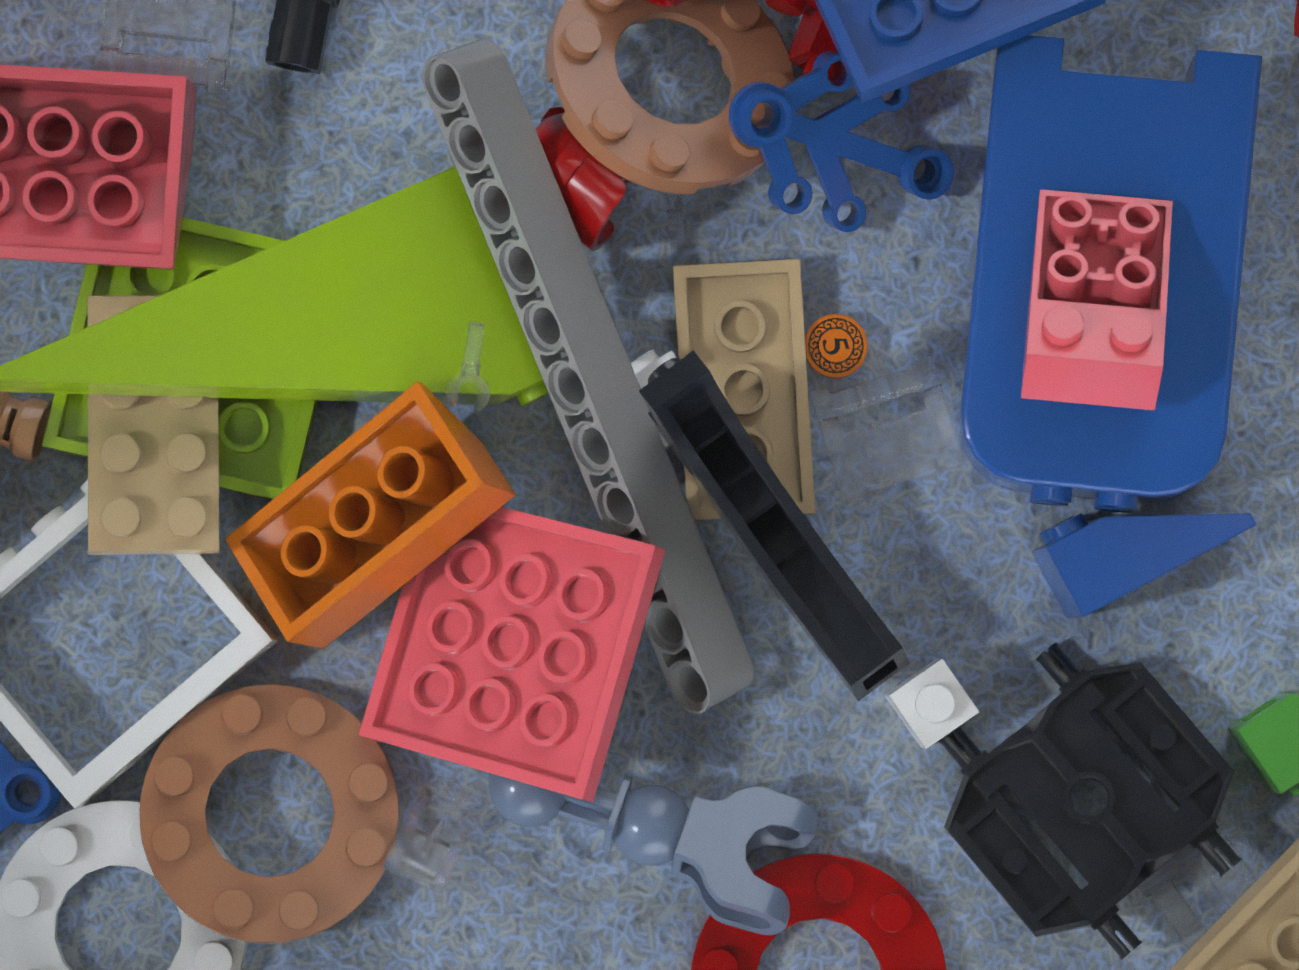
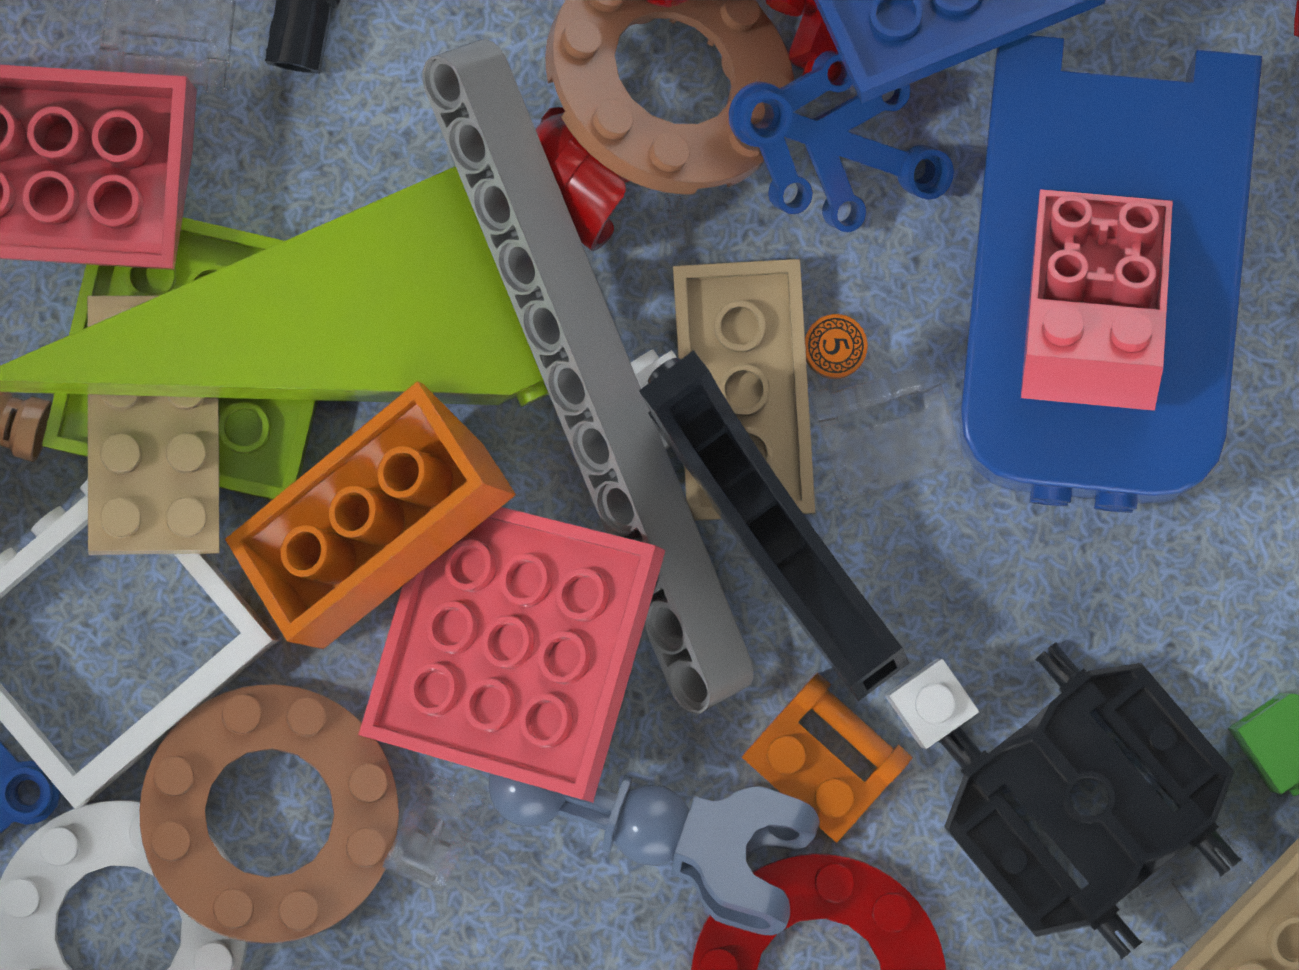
(471, 369): clear hand -> none
(810, 772): none -> orange plate
(1116, 554): blue slope -> none

